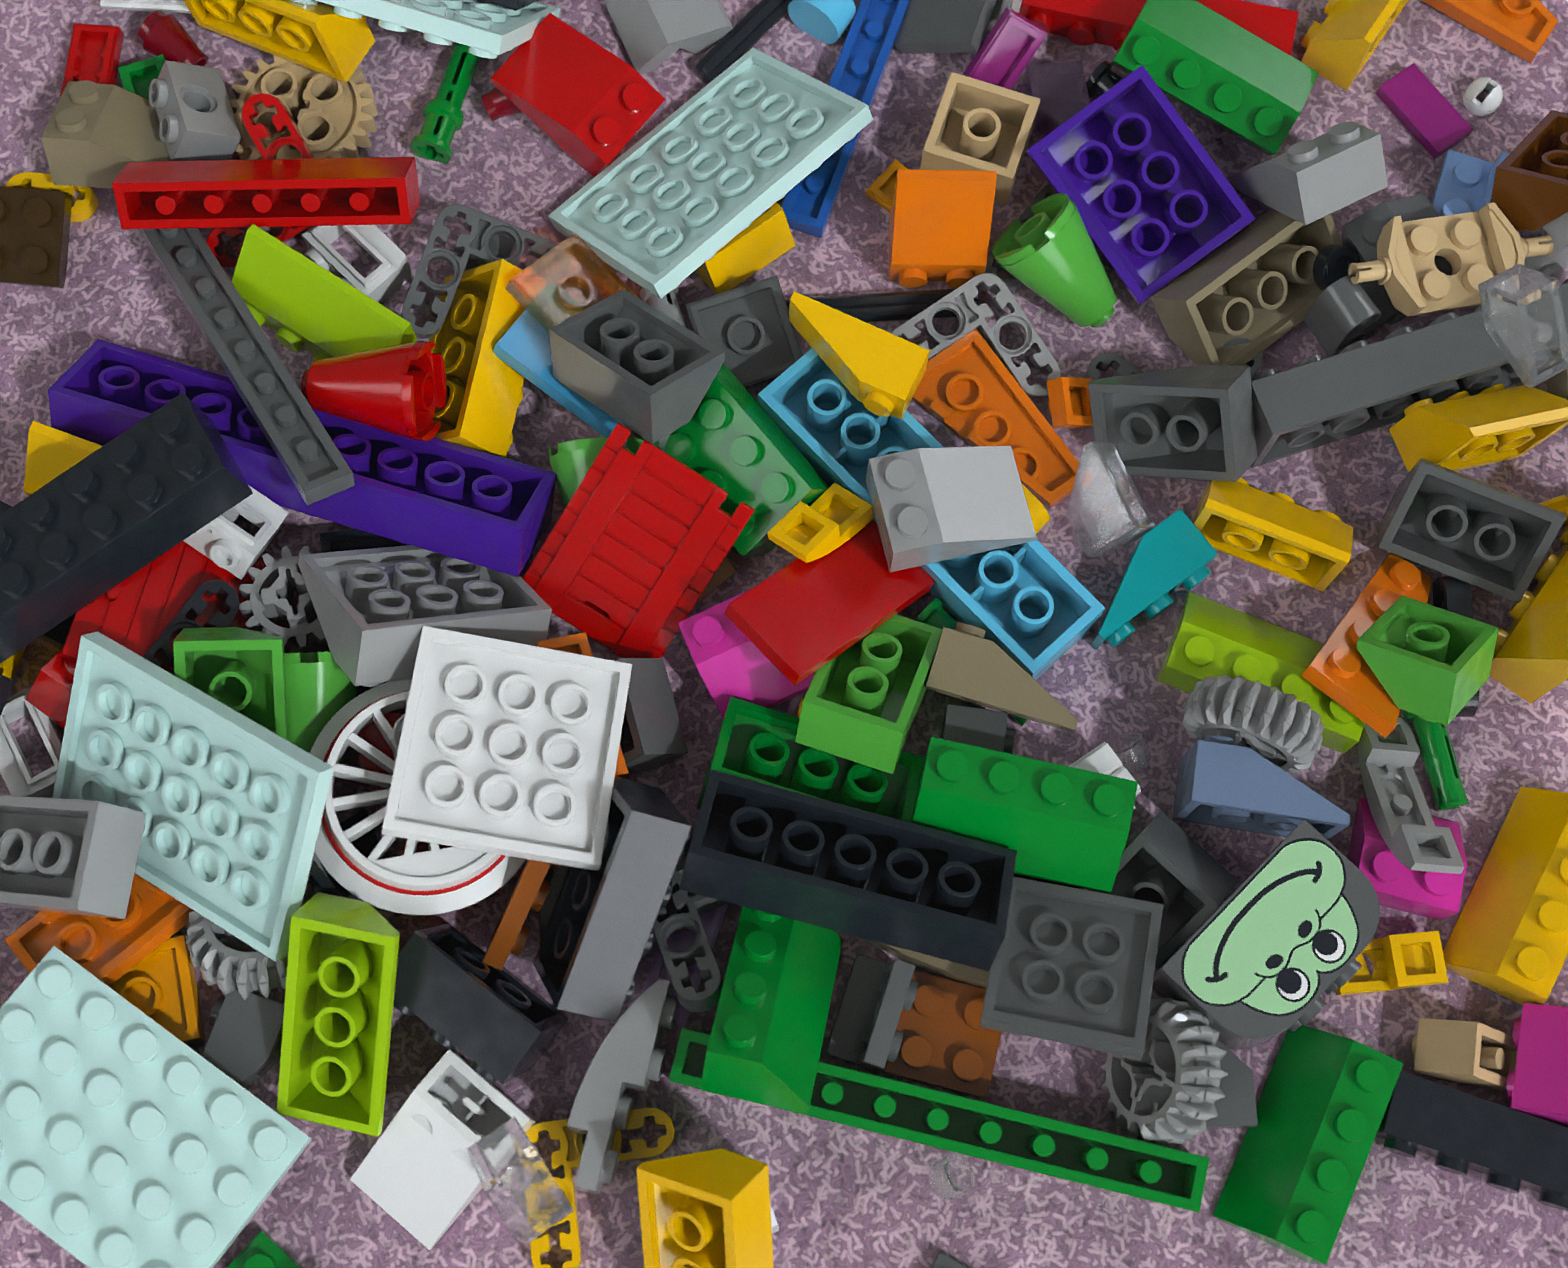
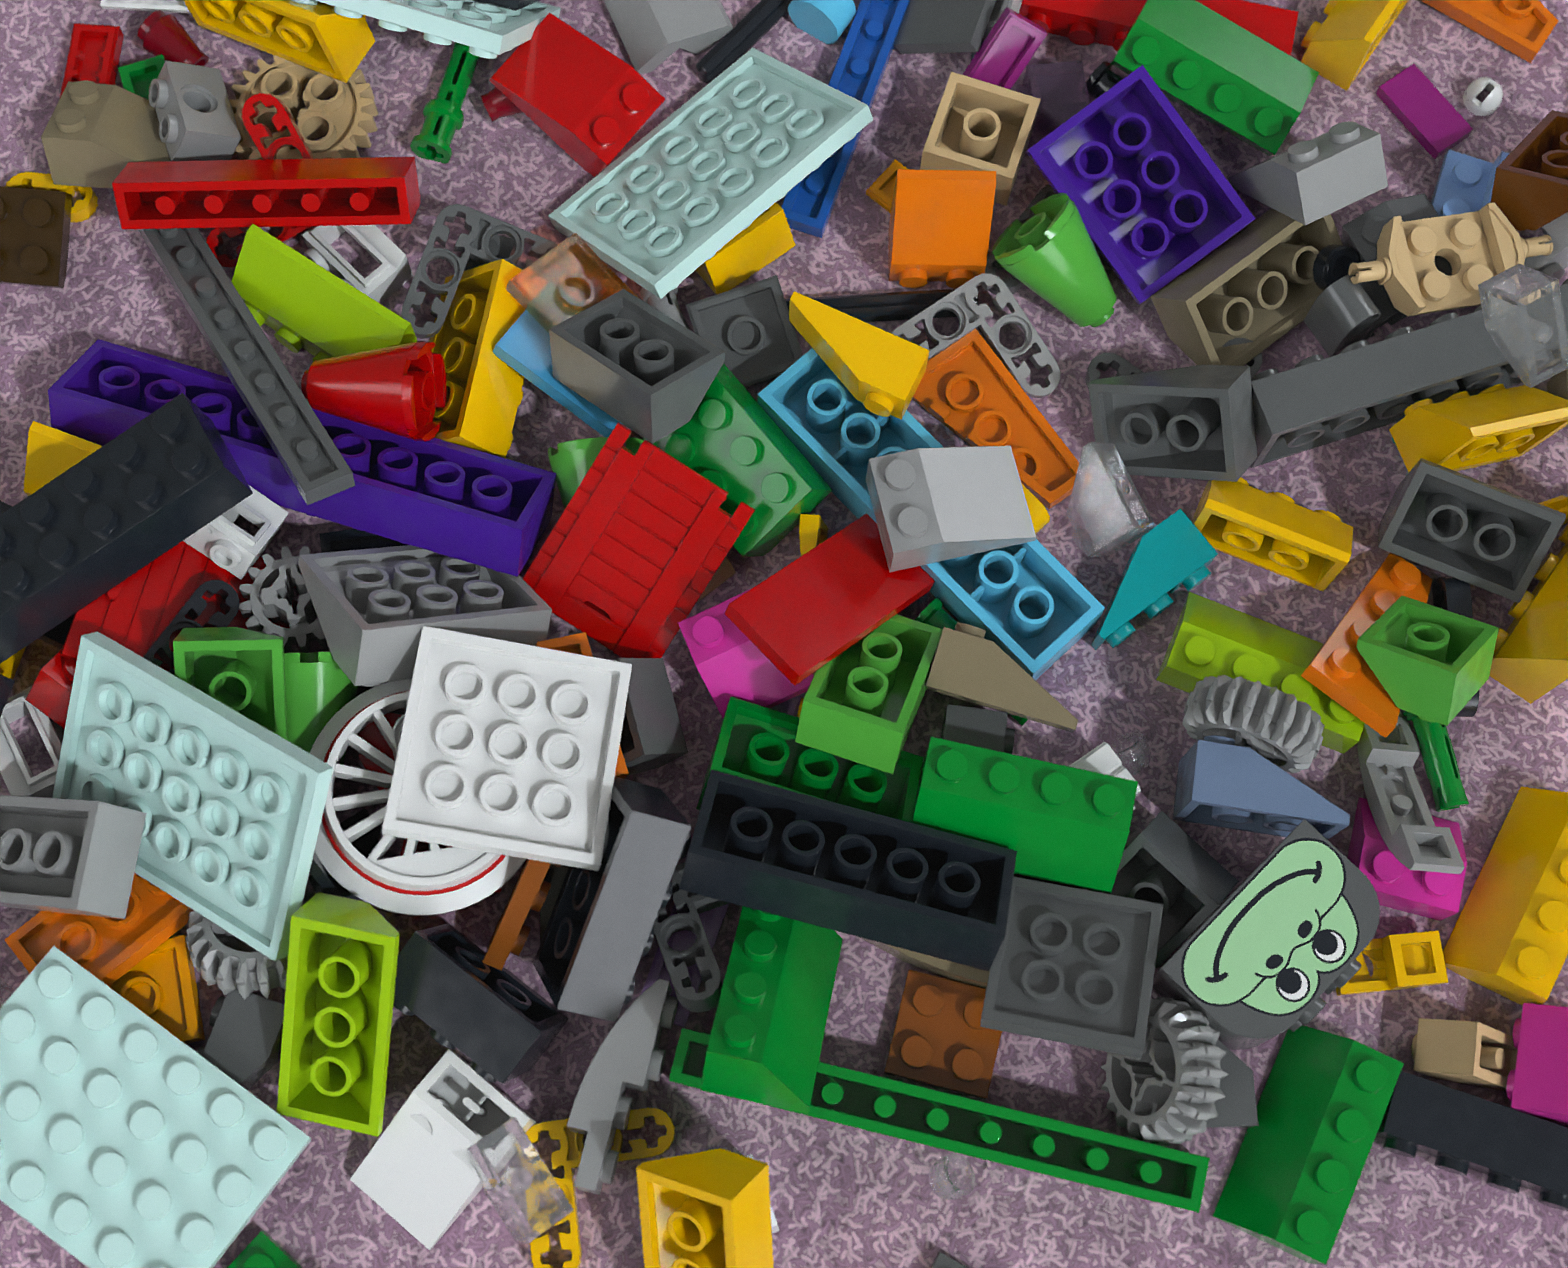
(823, 526): yellow slope -> none
(871, 1011): dark grey bracket -> none
(1069, 402): orange plate -> none

